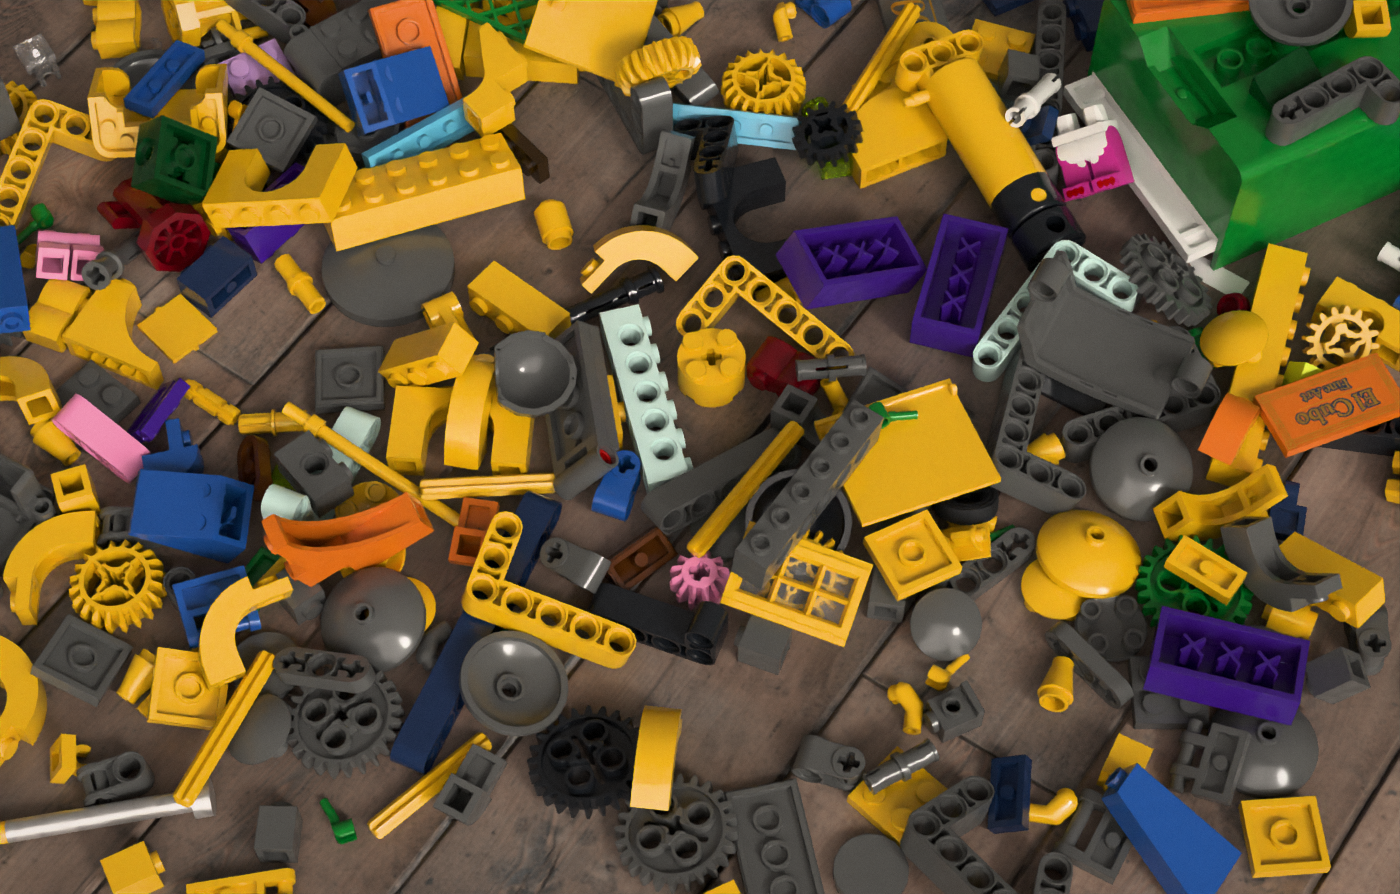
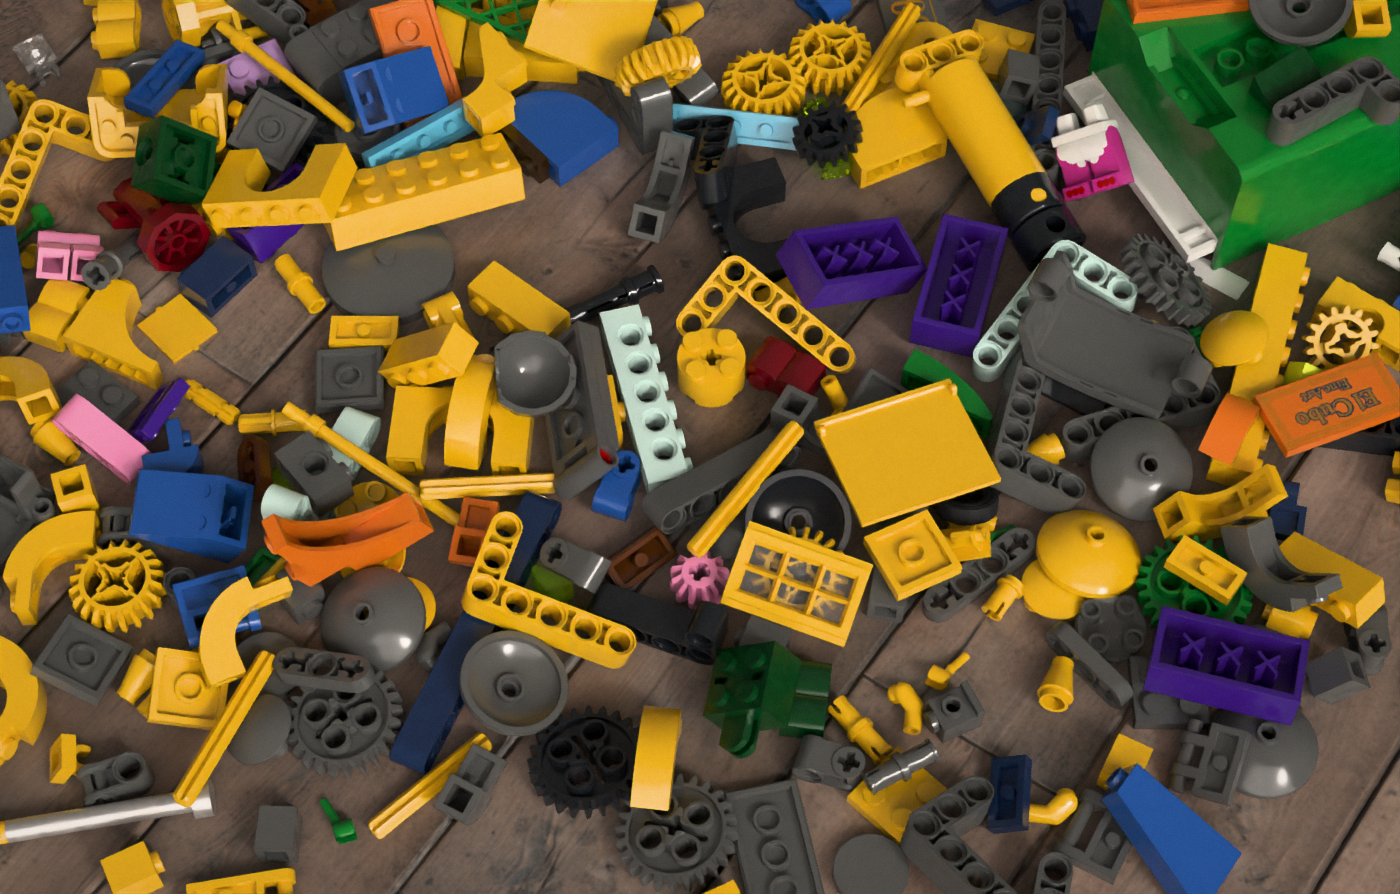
(363, 331): none -> yellow plate
(552, 585): none -> clear neon green slope
(554, 224): yellow brick -> none
(565, 130): none -> blue brick
(636, 243): yellow arch -> none
(751, 693): none -> dark green brick
(781, 17): yellow arm -> none
(806, 495): dark grey brick -> none
(809, 701): none -> dark green brick
(832, 48): none -> yellow gear
(854, 367): dark grey pin -> none
(860, 729): none -> yellow pin
(892, 416): green hand -> none
(924, 370): none -> green slope
(945, 624): dark grey dish -> none
(1002, 598): none -> yellow pin
(1030, 103): white pin -> none
(1233, 302): dark red plate -> none
(1284, 836): yellow plate -> none

